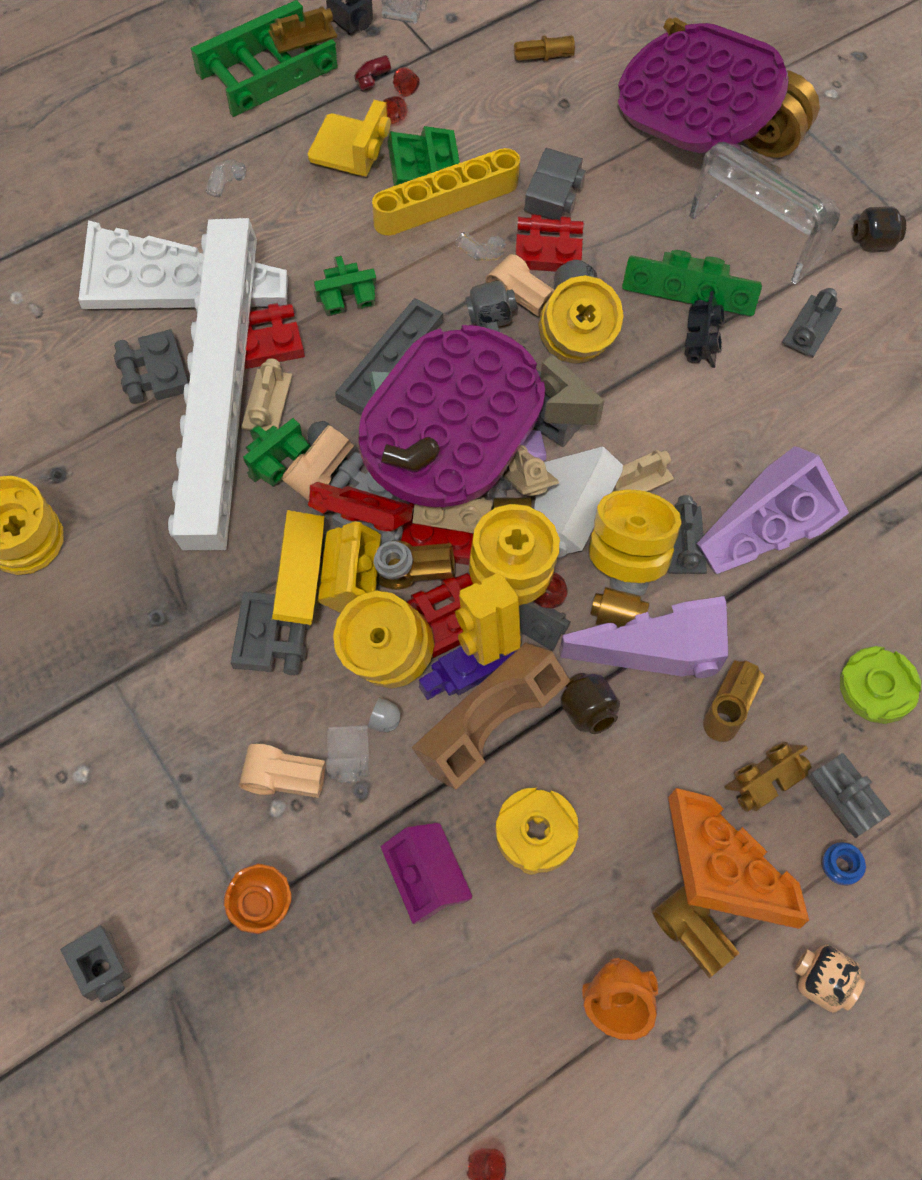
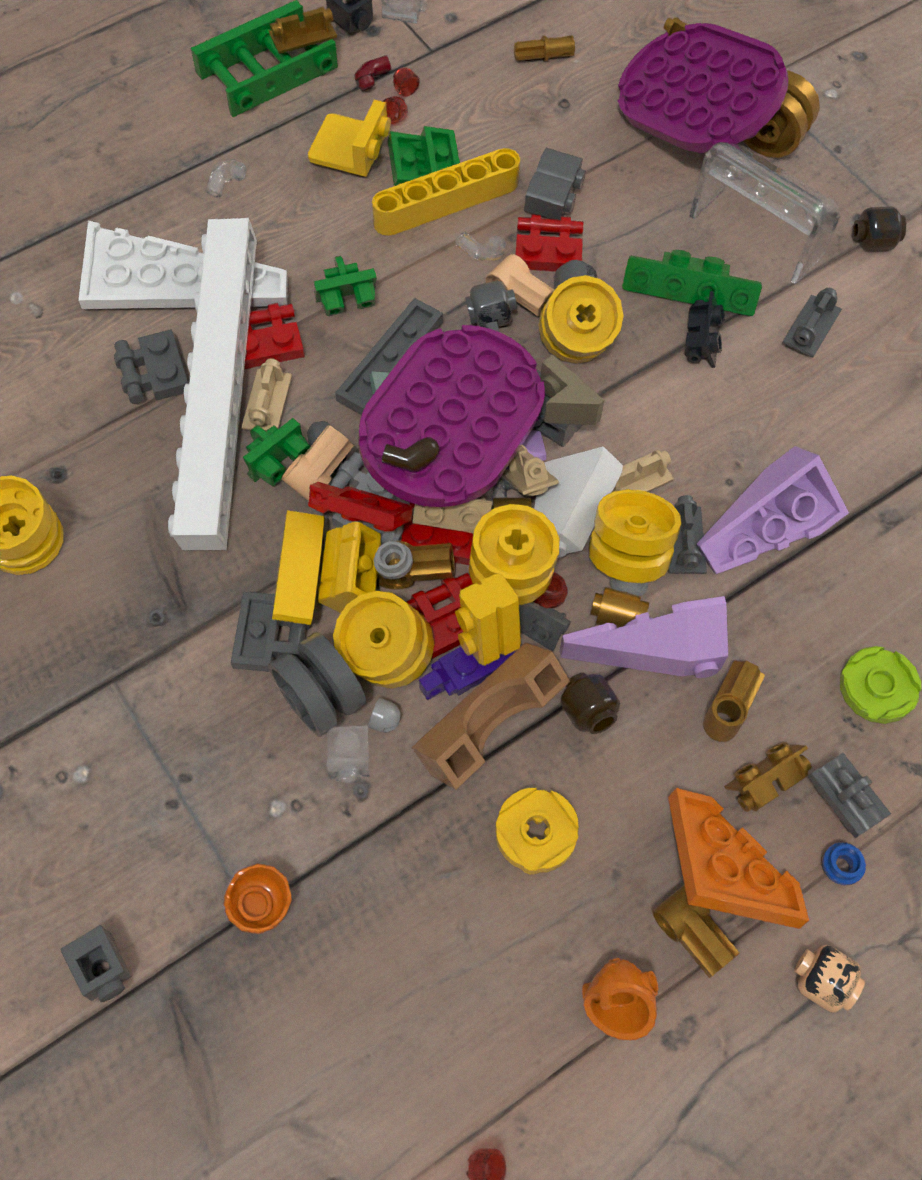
(271, 770): light nougat piece -> none
(317, 683): none -> dark grey wheel
(425, 871): magenta panel -> none

